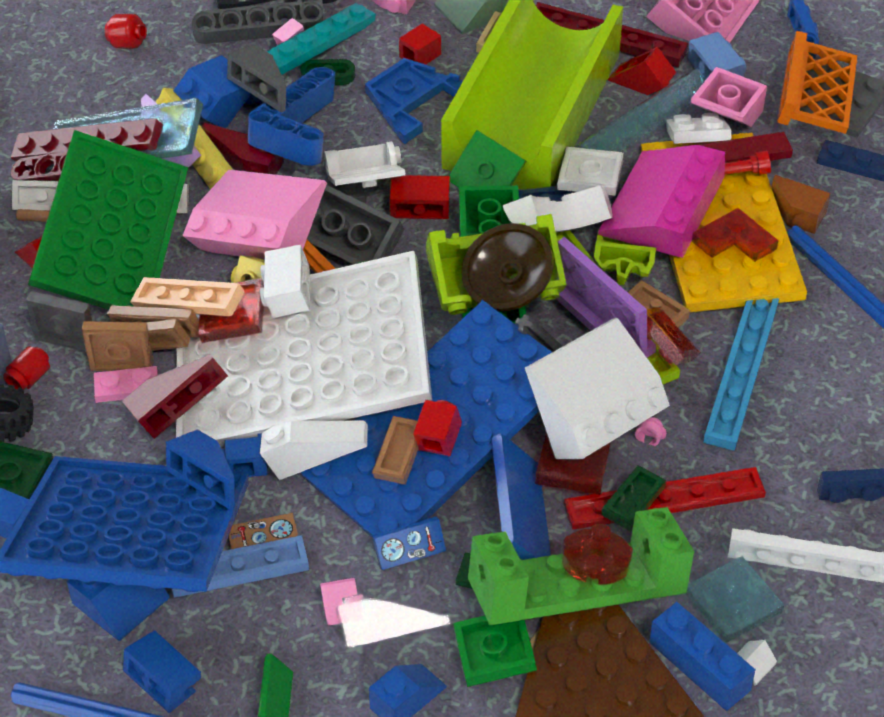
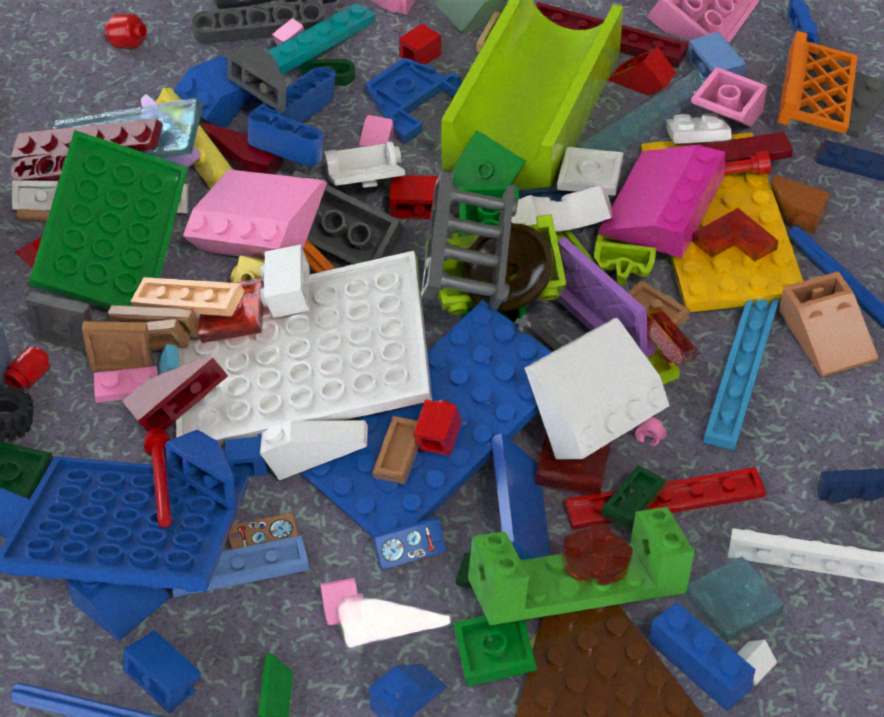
(155, 446): none -> red piece
(169, 359): none -> medium azure tile
(376, 131): none -> bright pink slope
(439, 250): none -> dark grey fence
(828, 324): none -> nougat slope

